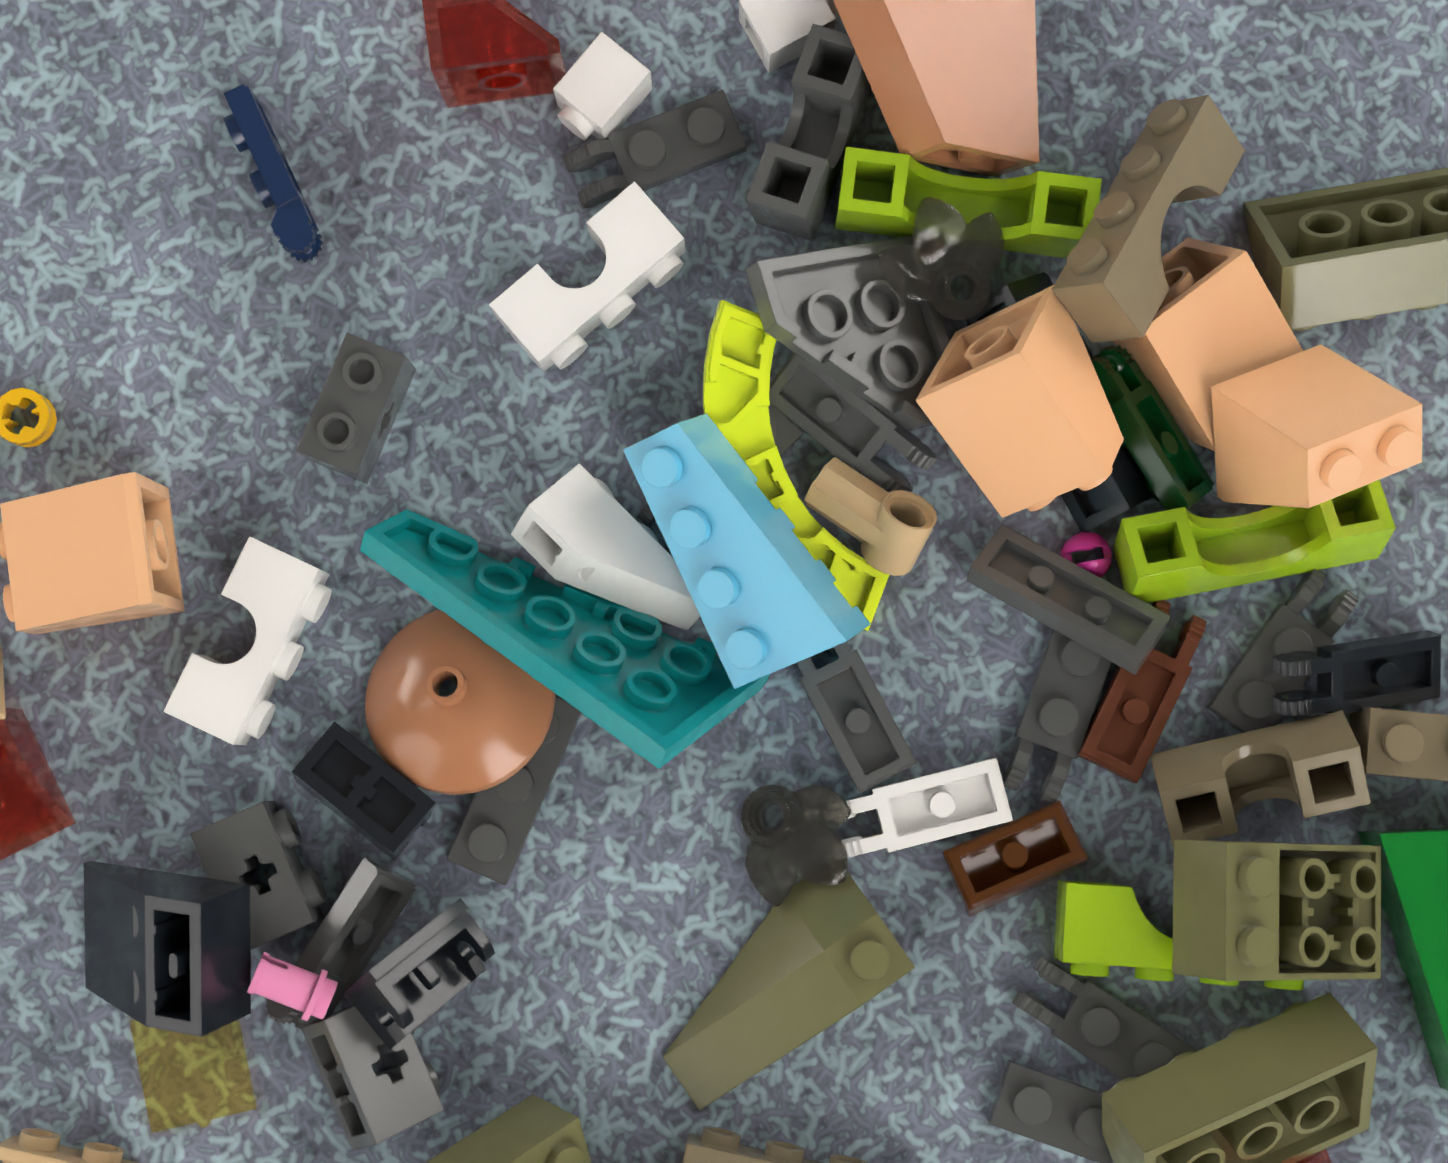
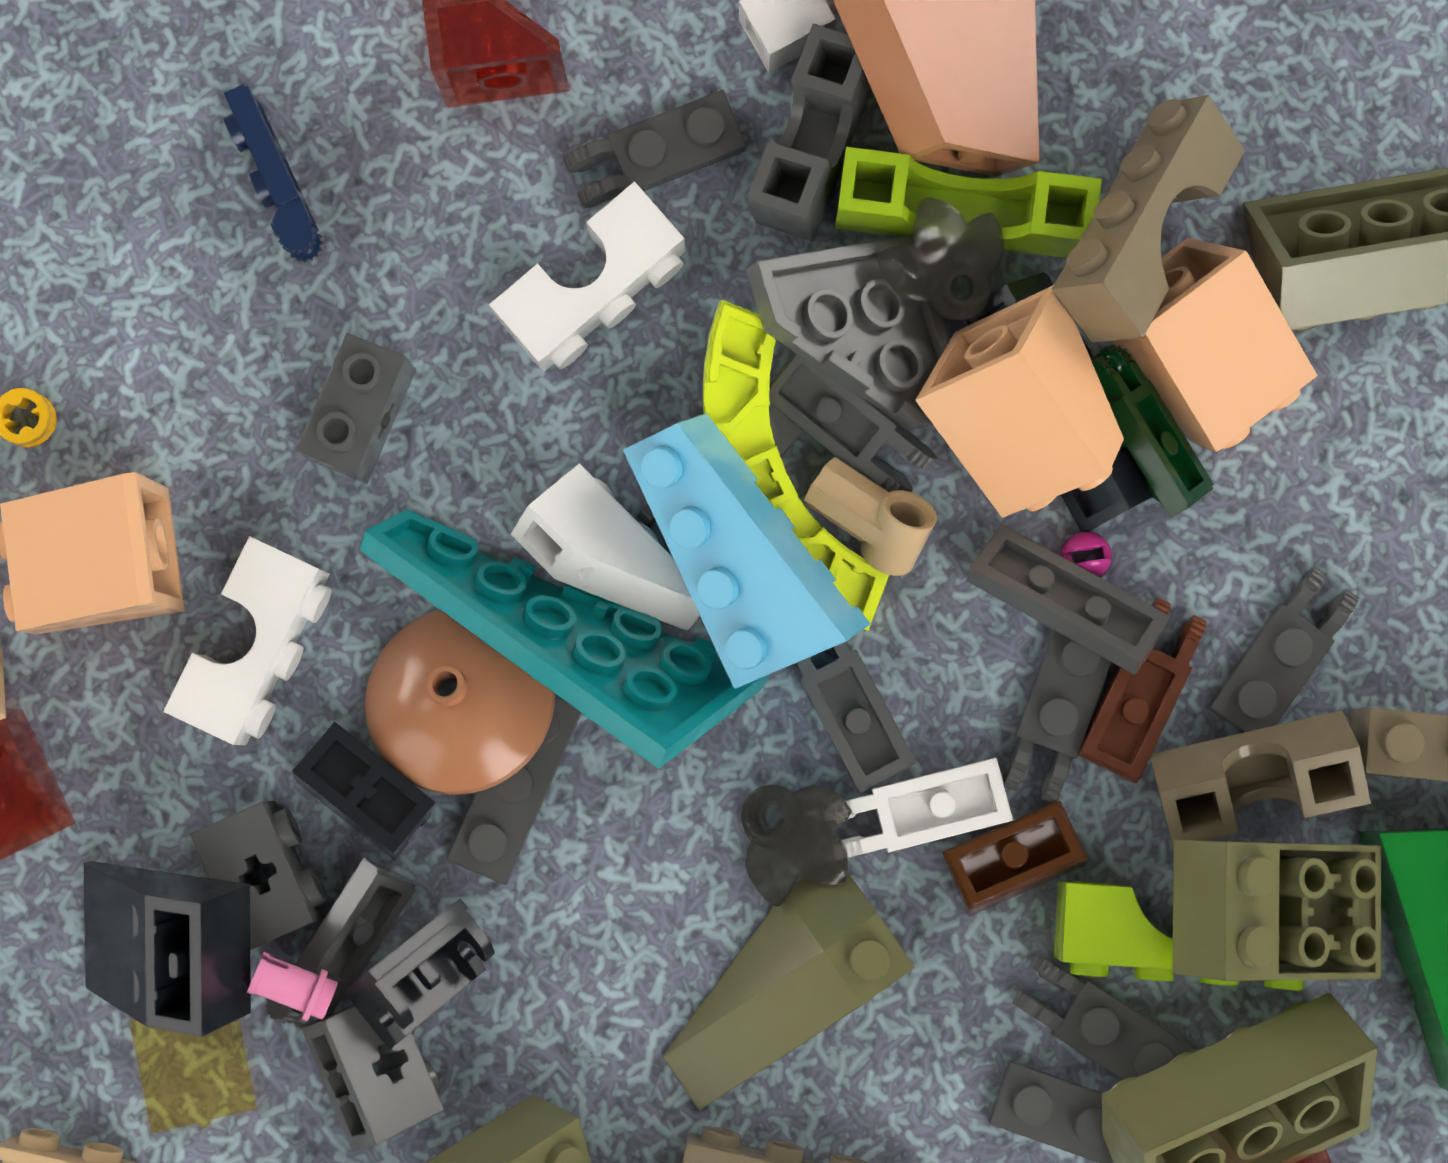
(601, 89): white brick -> none
(1188, 554): lime arch -> none
(1310, 431): light nougat slope -> none
(1362, 674): black hinge -> none

